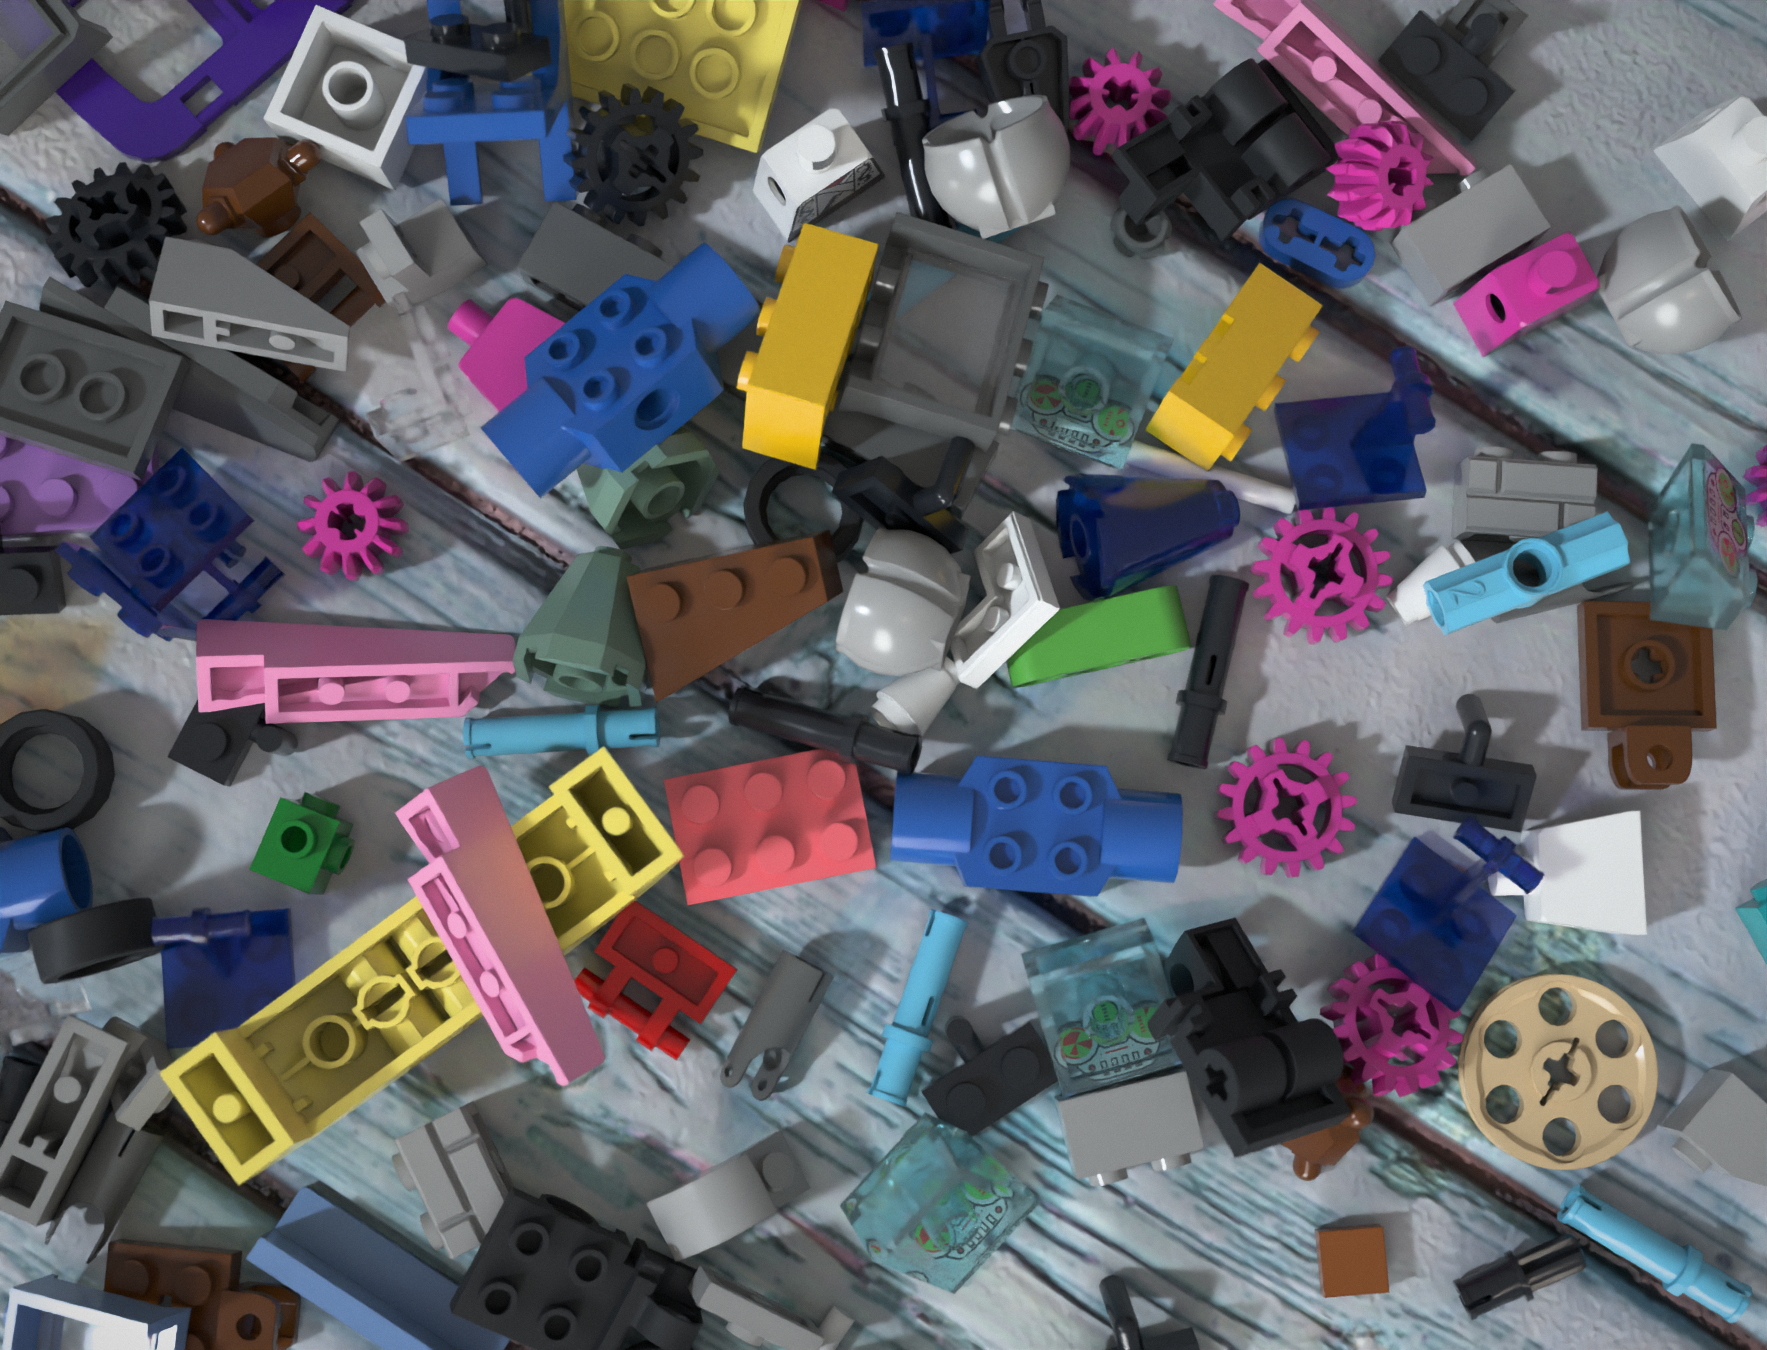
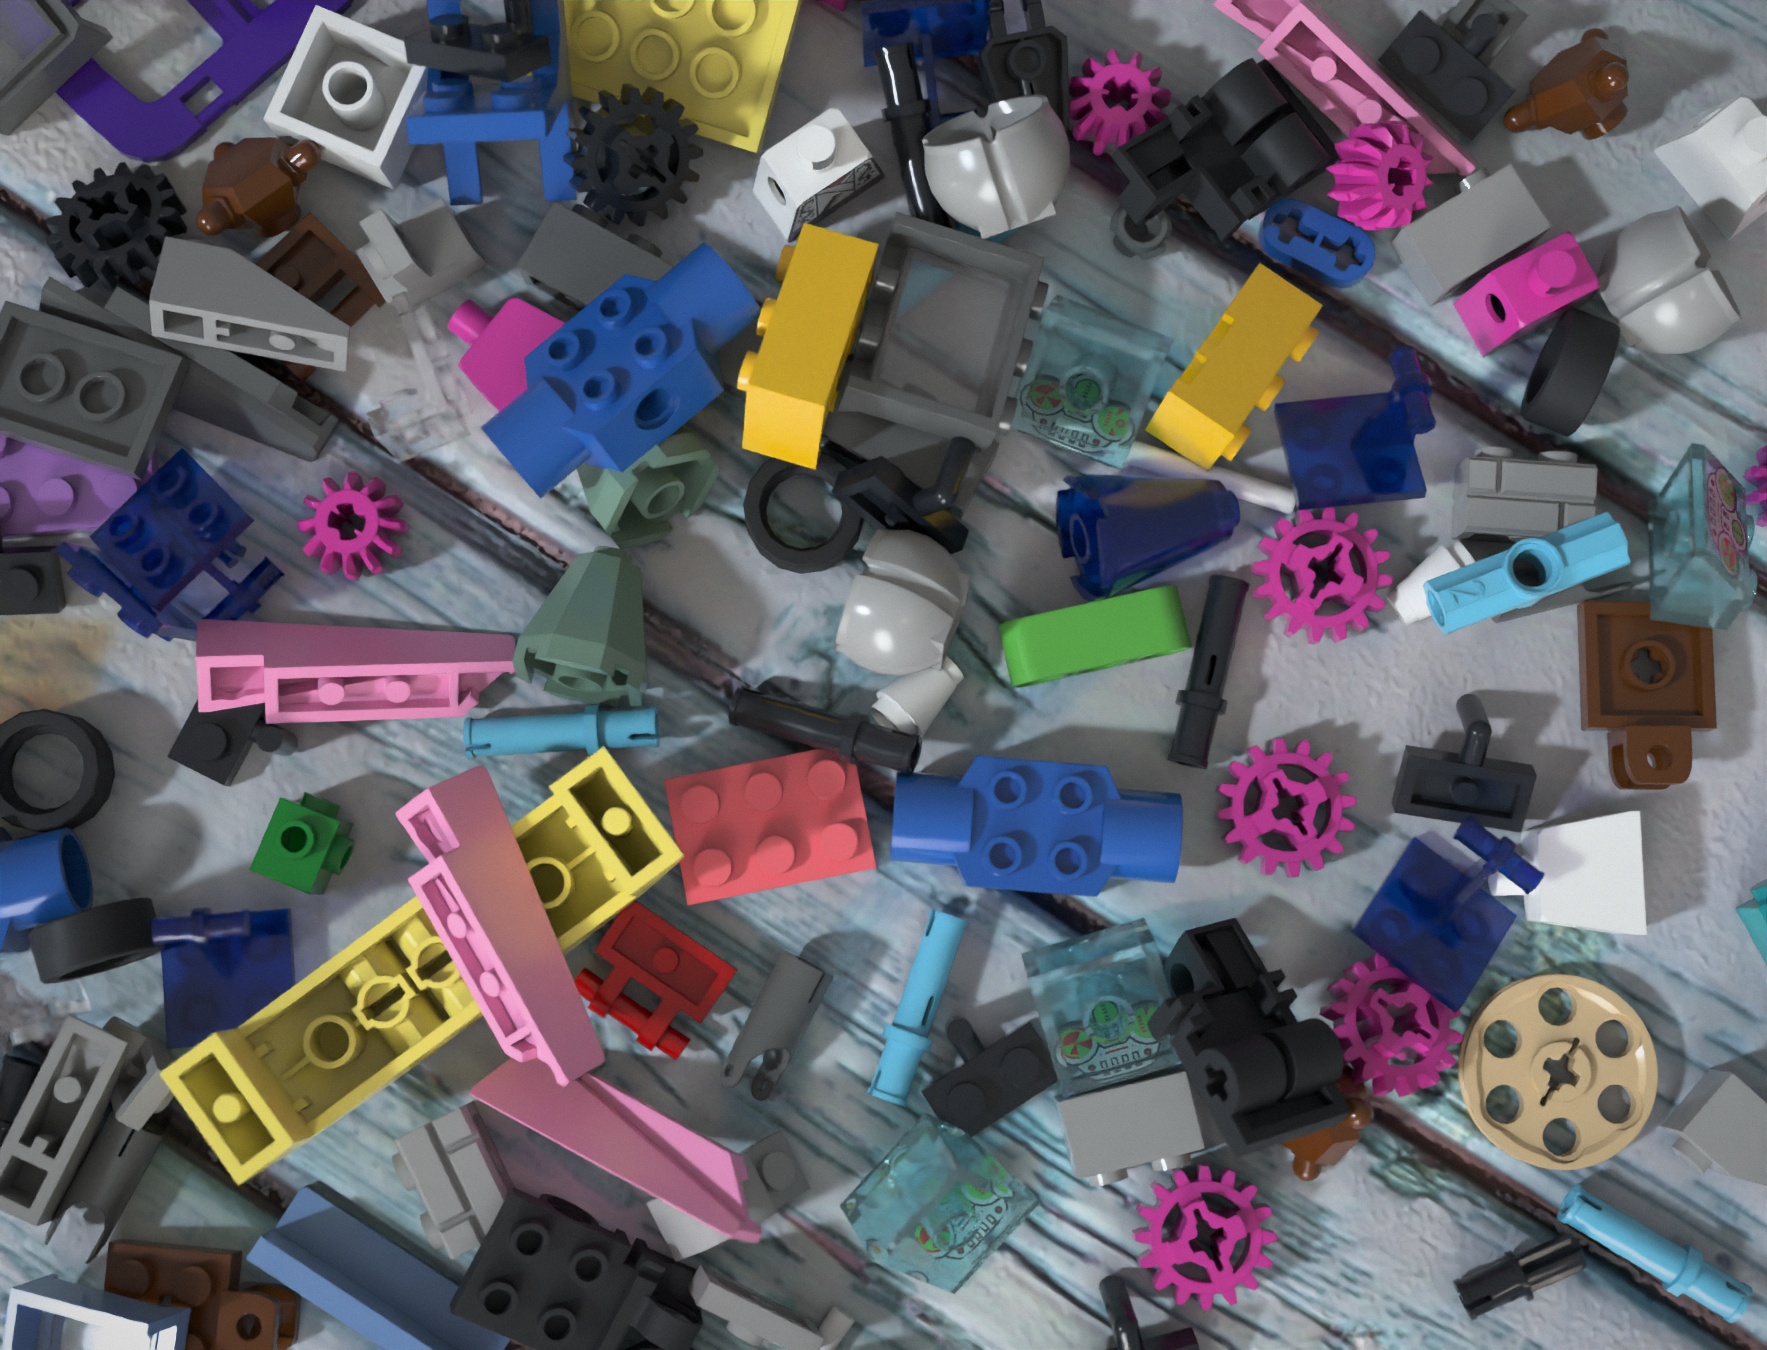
(627, 1140): none -> bright pink wedge
(724, 602): reddish brown wedge -> none
(1015, 605): white tile -> none
(1232, 1225): none -> dark pink gear
(1352, 1260): dark orange tile -> none
(1570, 371): none -> black tyre
(1576, 90): none -> reddish brown rock

